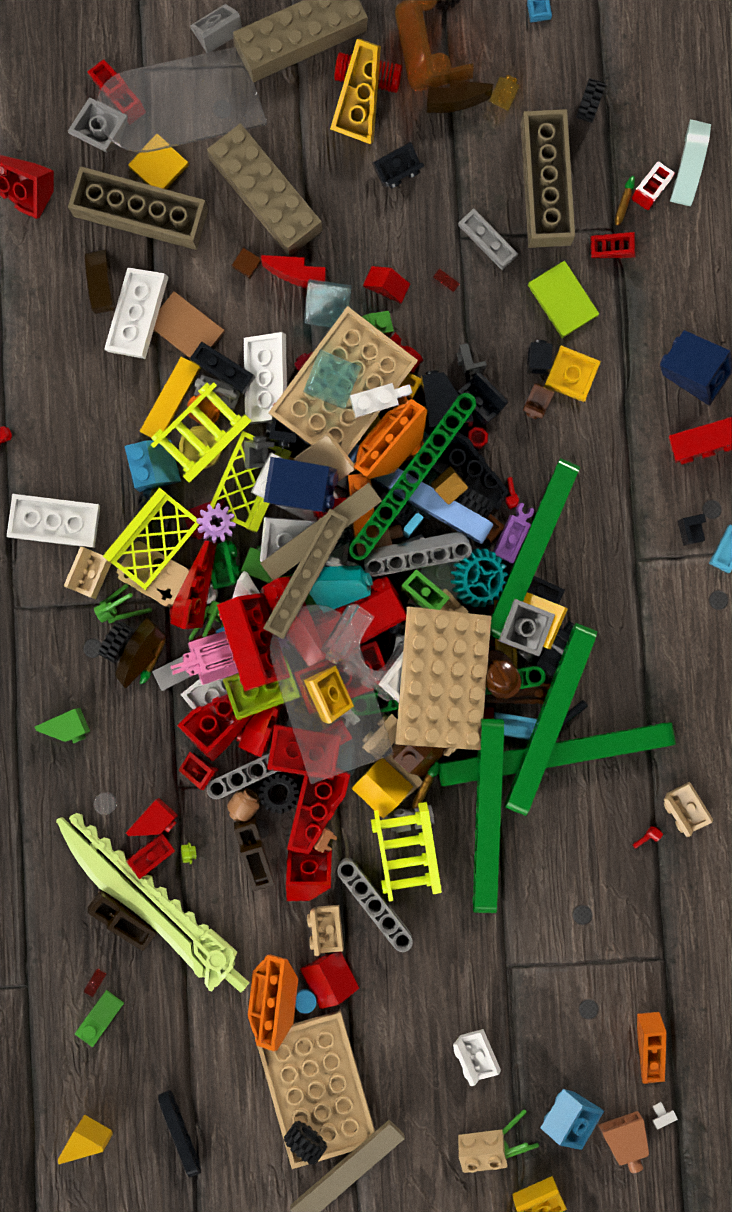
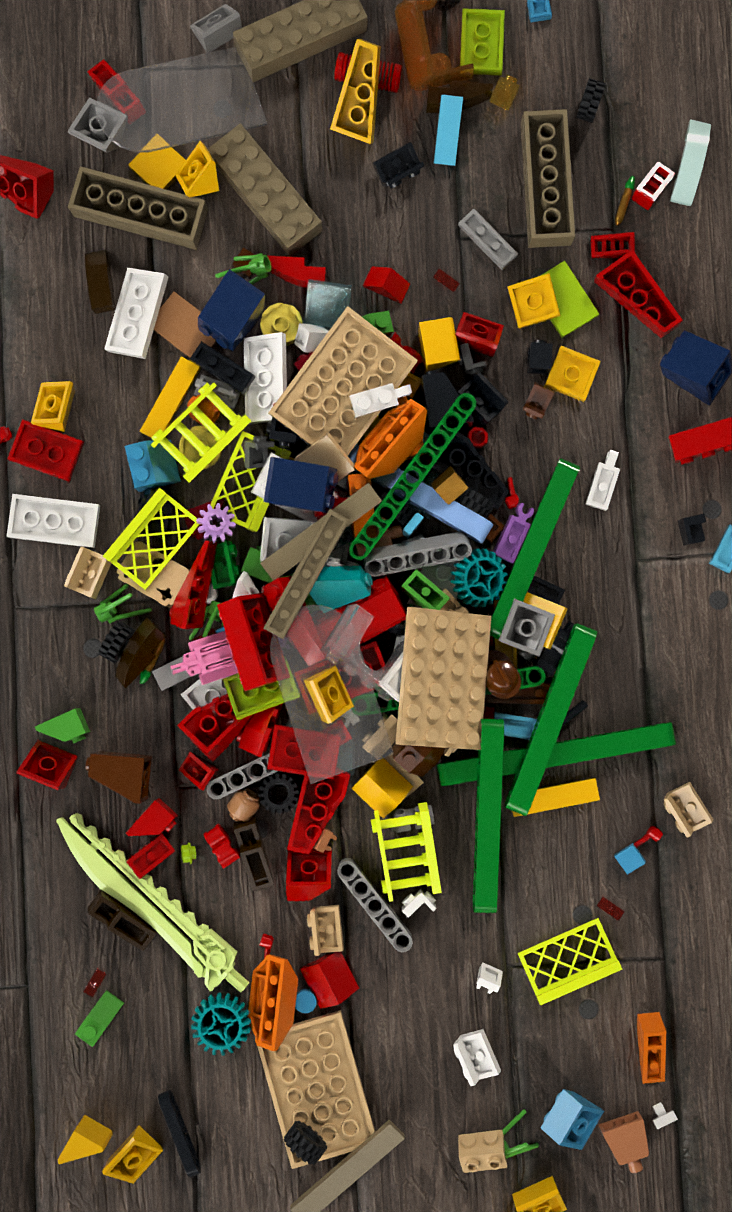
(45, 450): none -> red tile
(48, 765): none -> red slope
(53, 405): none -> yellow slope
(105, 803): clear tile -> none
(122, 773): none -> reddish brown slope
(133, 1156): none -> yellow slope
(198, 173): none -> yellow slope
(205, 1032): none -> teal gear
(221, 846): none -> red leg
(231, 311): none -> dark blue slope
(258, 265): none -> bright green plant
(266, 942): none -> red hand
(283, 319): none -> light yellow tile
(309, 337): none -> white panel
(332, 379): clear light blue plate -> none
(413, 902): none -> white bracket
(432, 772): pearl gold piece -> none
(438, 343): none -> yellow slope
(448, 130): none -> medium azure tile
(479, 334): none -> red slope
(482, 40): none -> lime tile
(489, 978): none -> white tile
(534, 301): none -> yellow tile
(564, 796): none -> yellow tile
(578, 979): none -> neon yellow fence
(603, 482): none -> white plate
(610, 908): none -> clear red piece
(630, 858): none -> dark azure tile
(639, 294): none -> red wedge

